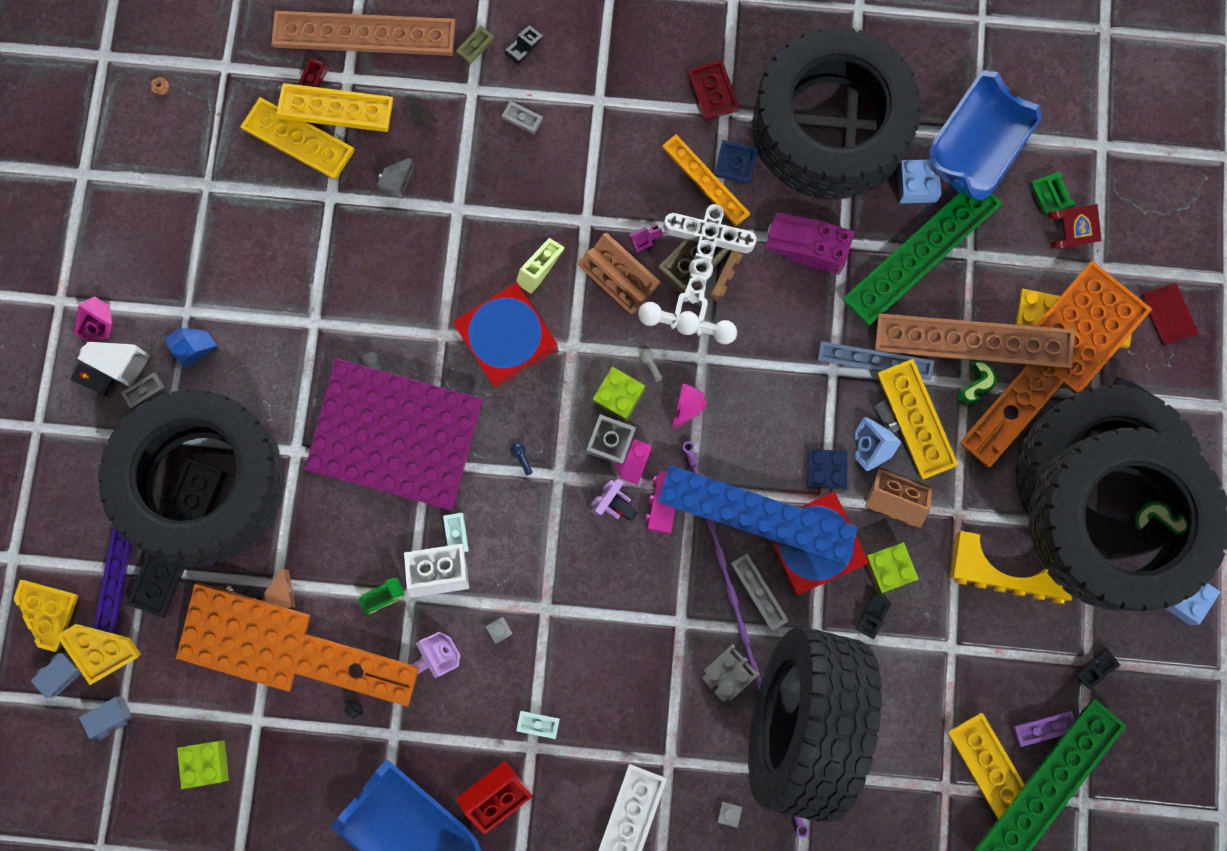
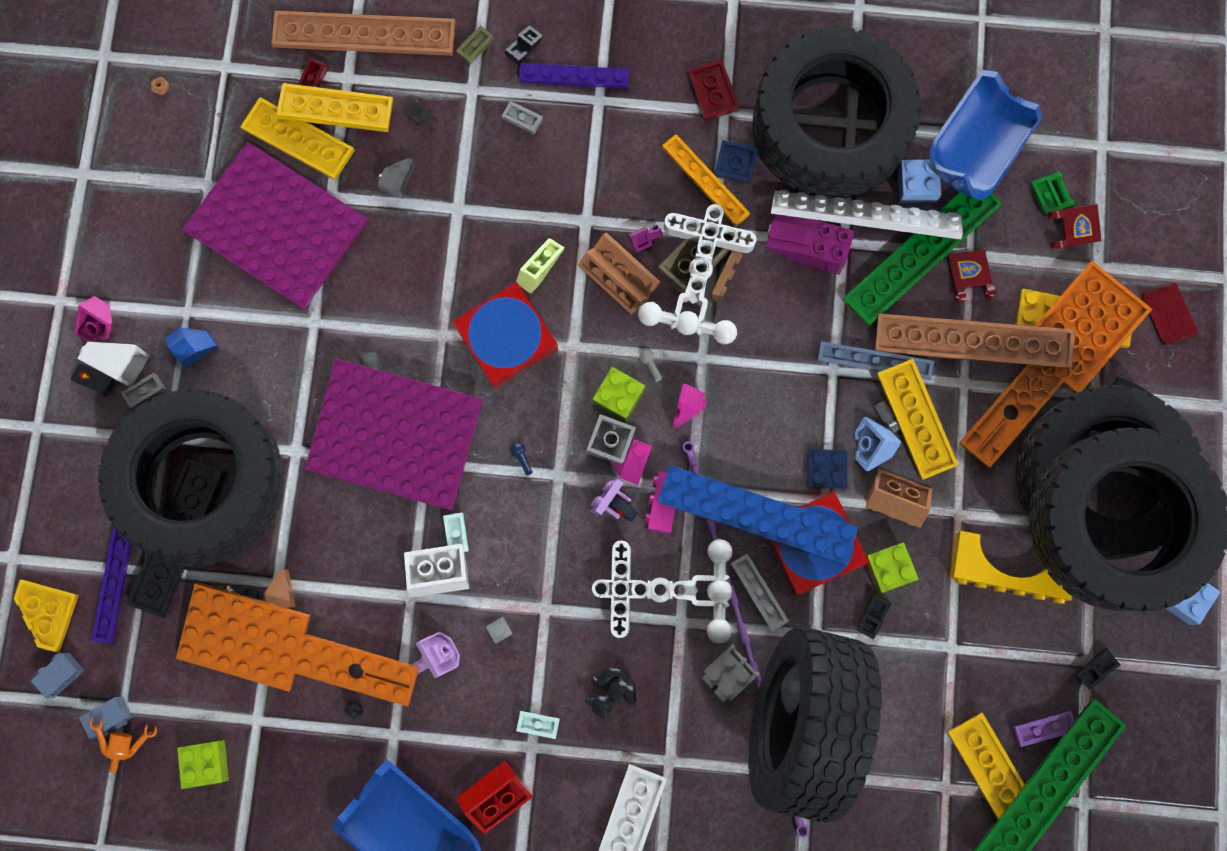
(97, 651): yellow plate -> none
(119, 744): none -> orange piece
(275, 225): none -> magenta plate
(382, 596): green animal -> none
(574, 75): none -> dark purple plate
(619, 689): none -> black animal
(718, 590): none -> white piece
(729, 814): light grey plate -> none
(867, 214): none -> white plate
(970, 271): none -> dark red flag
(984, 385): green animal -> none
(1164, 514): animal -> none

